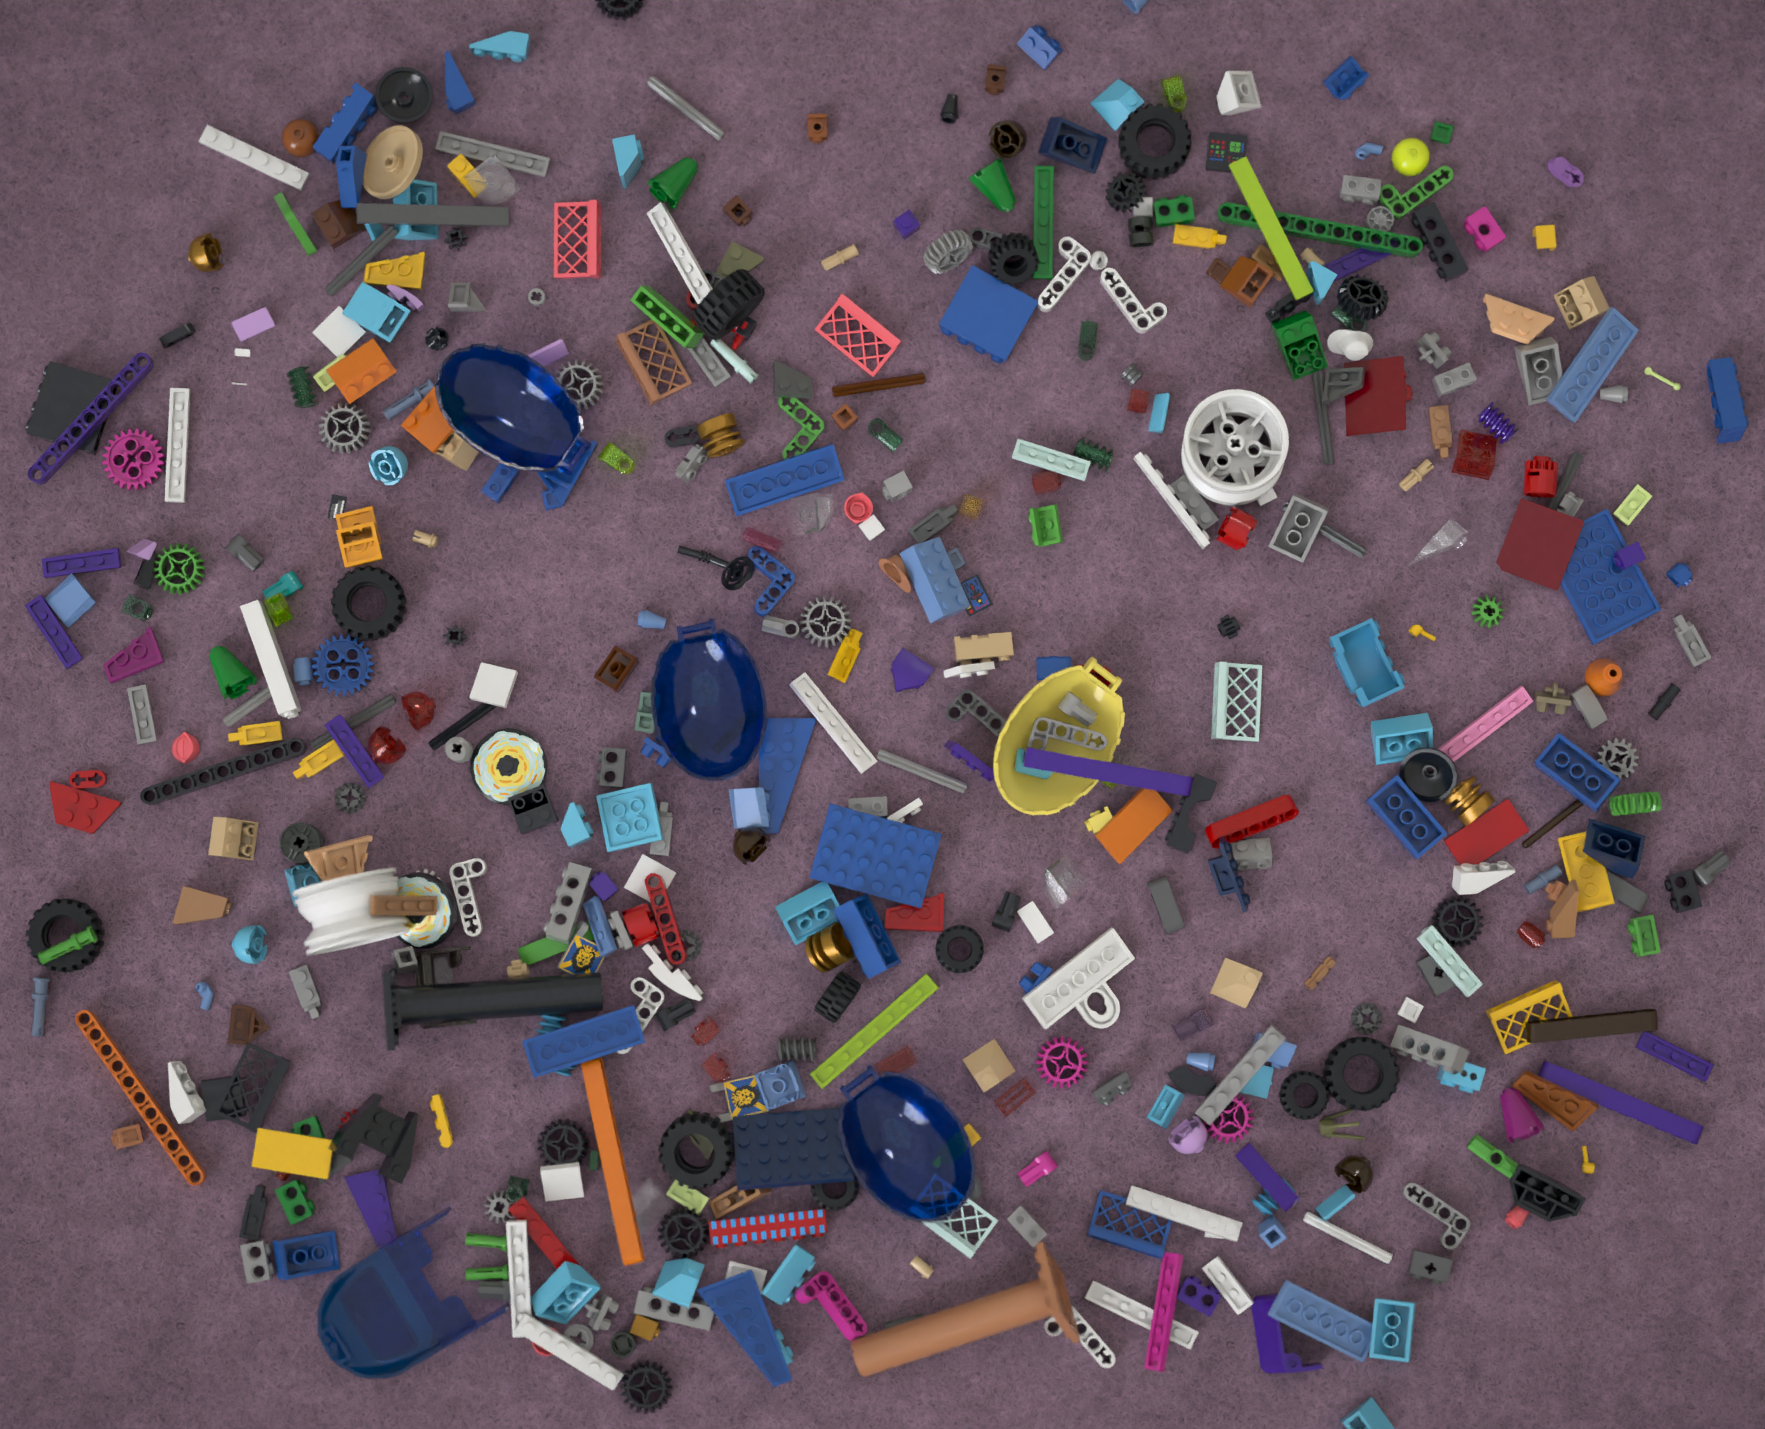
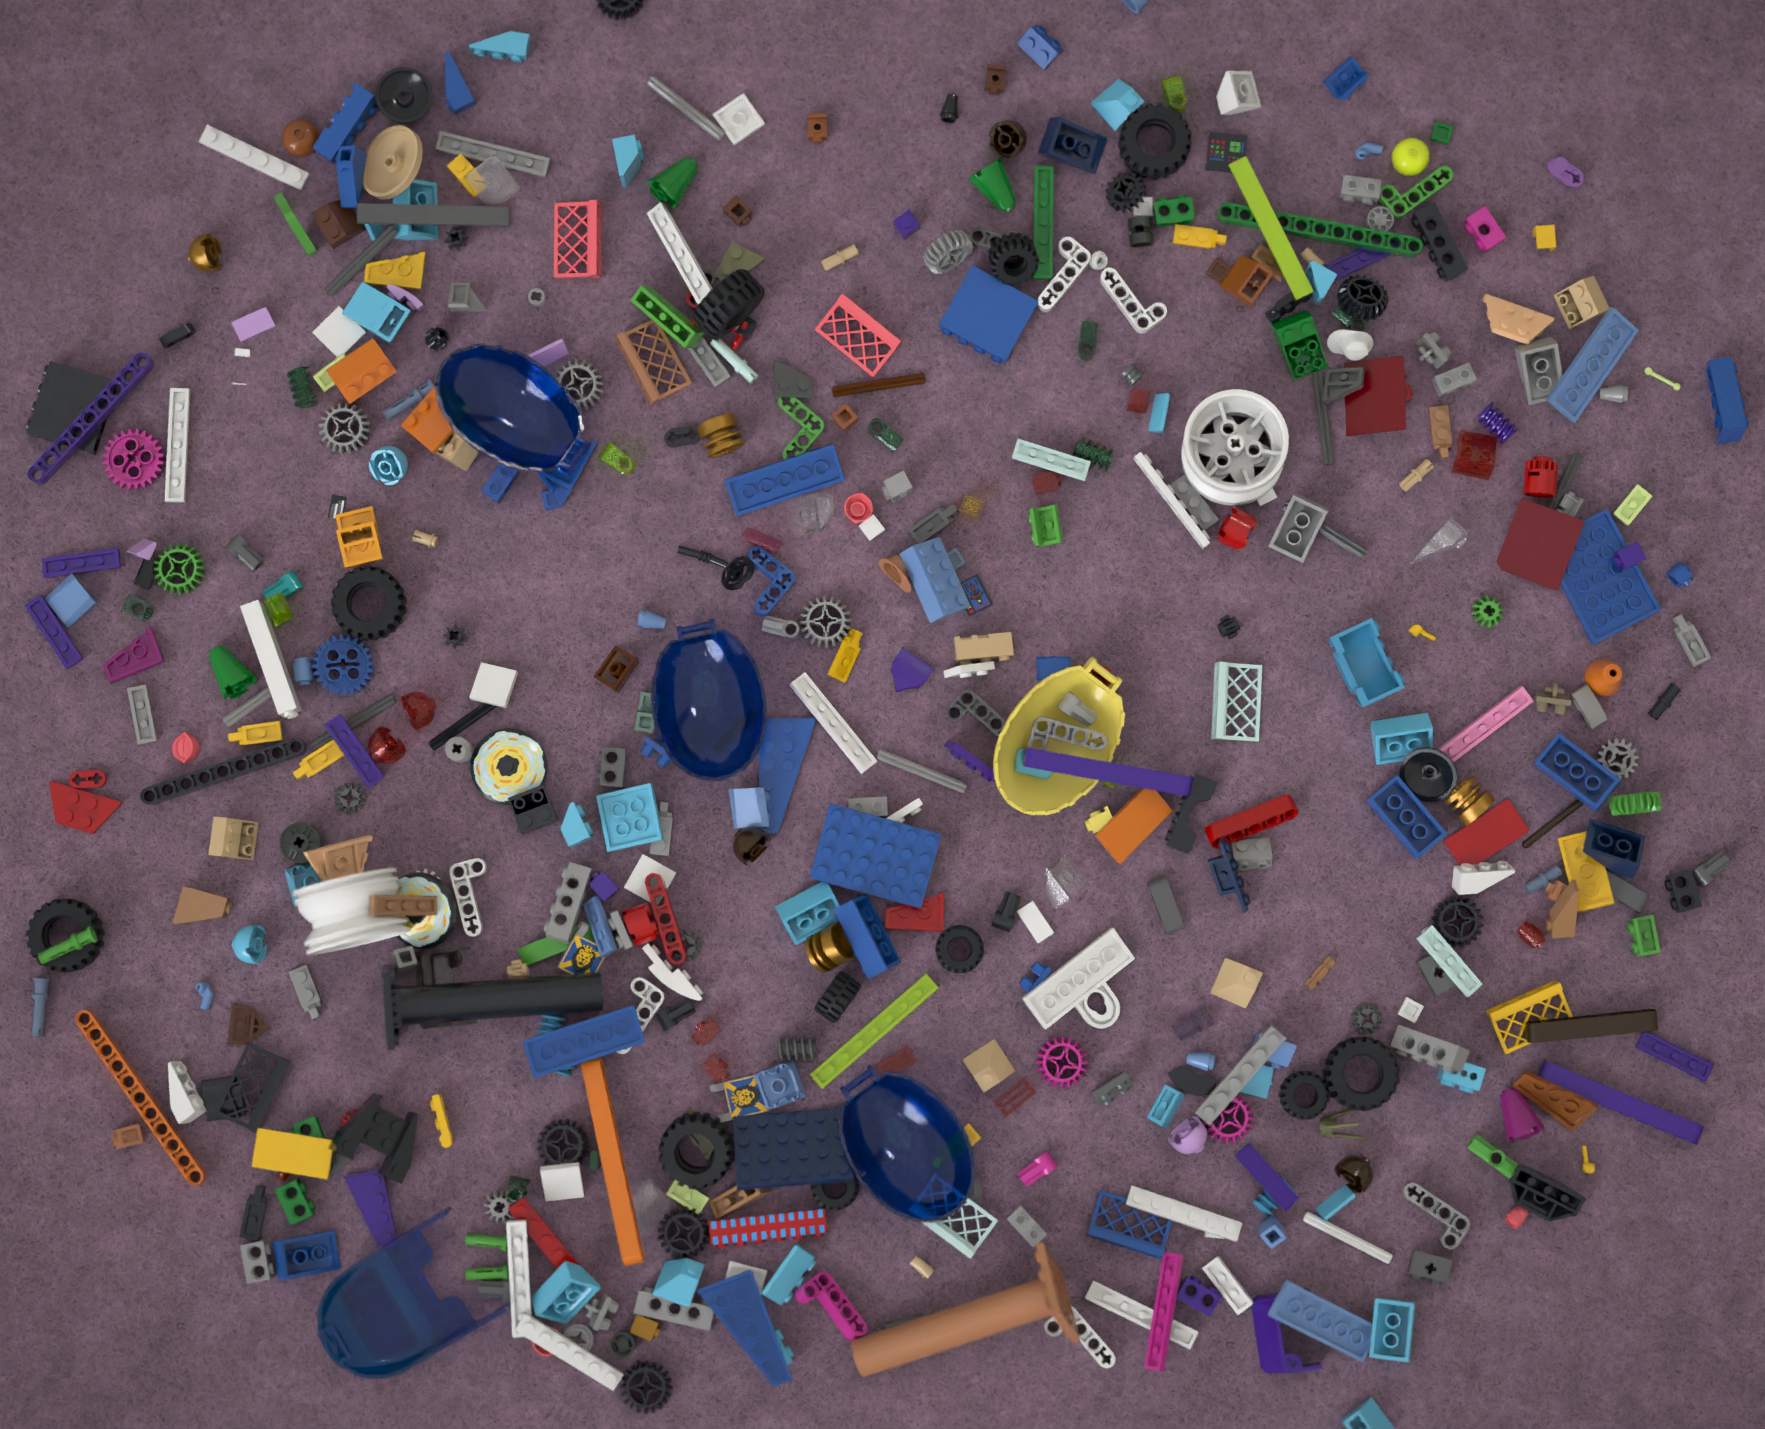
(697, 457): light grey hinge -> none
(738, 119): none -> white tile

